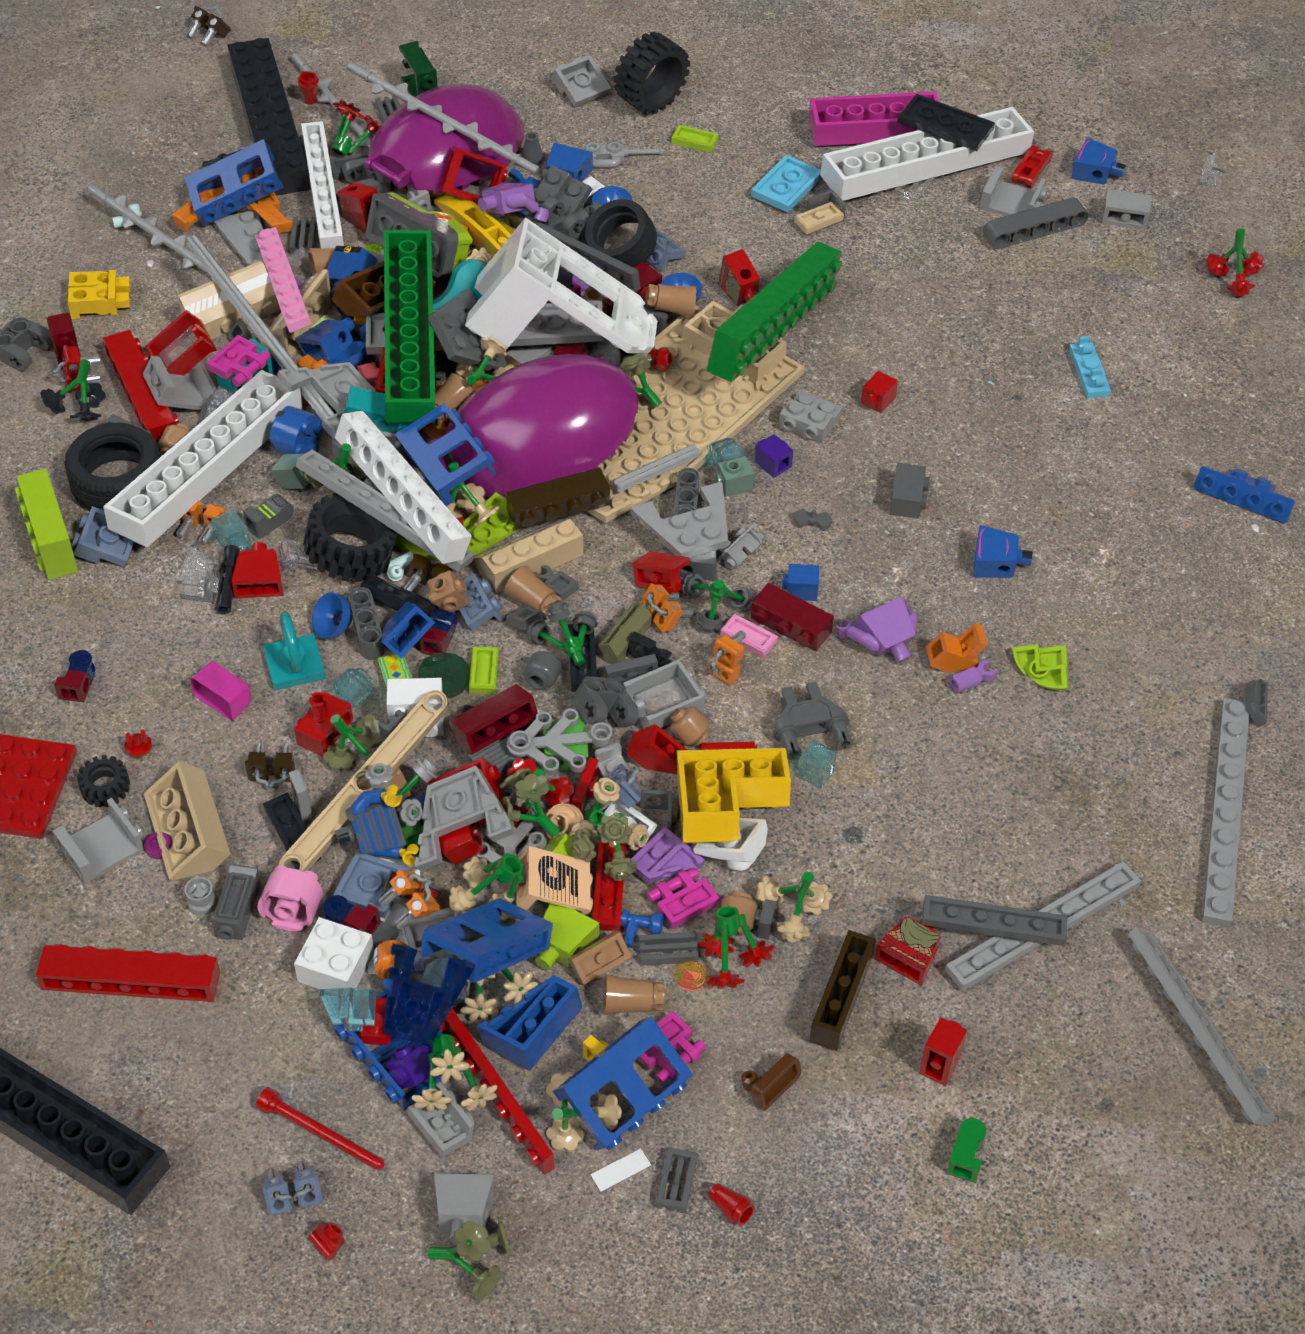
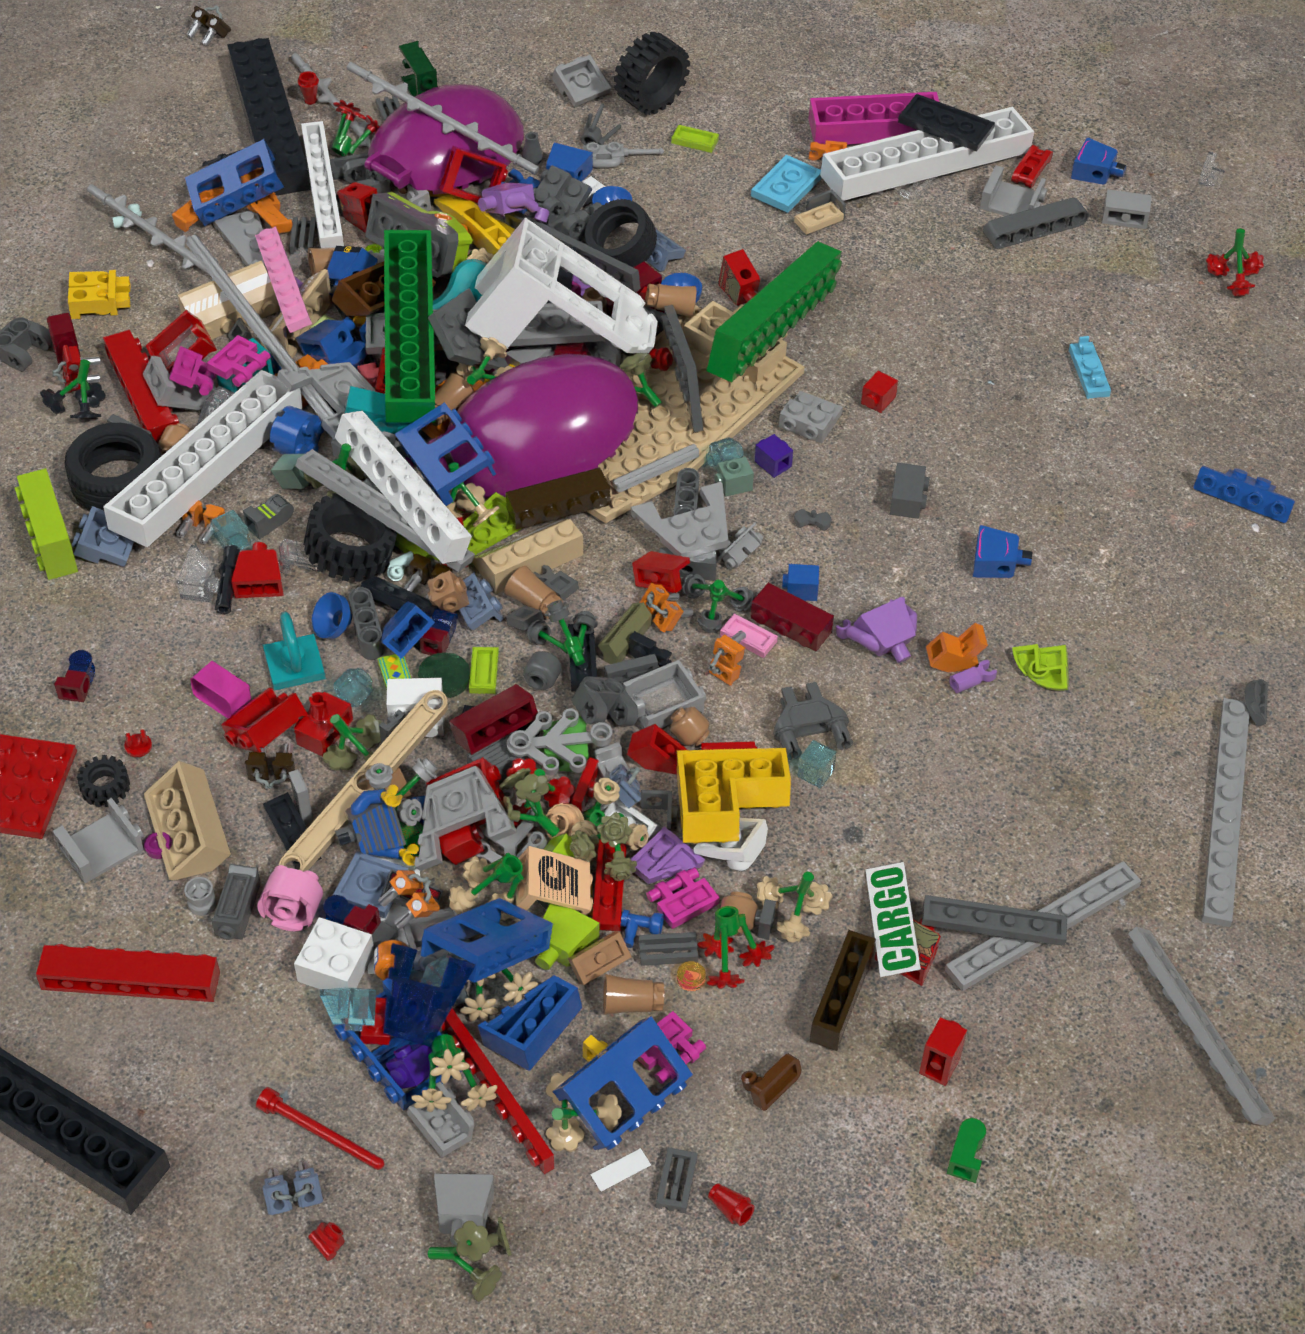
(186, 370): none -> dark pink plate
(263, 720): none -> red window
(593, 133): none -> dark grey plant
(686, 368): none -> dark grey wing
(821, 149): none -> orange plate
(892, 919): none -> sticker

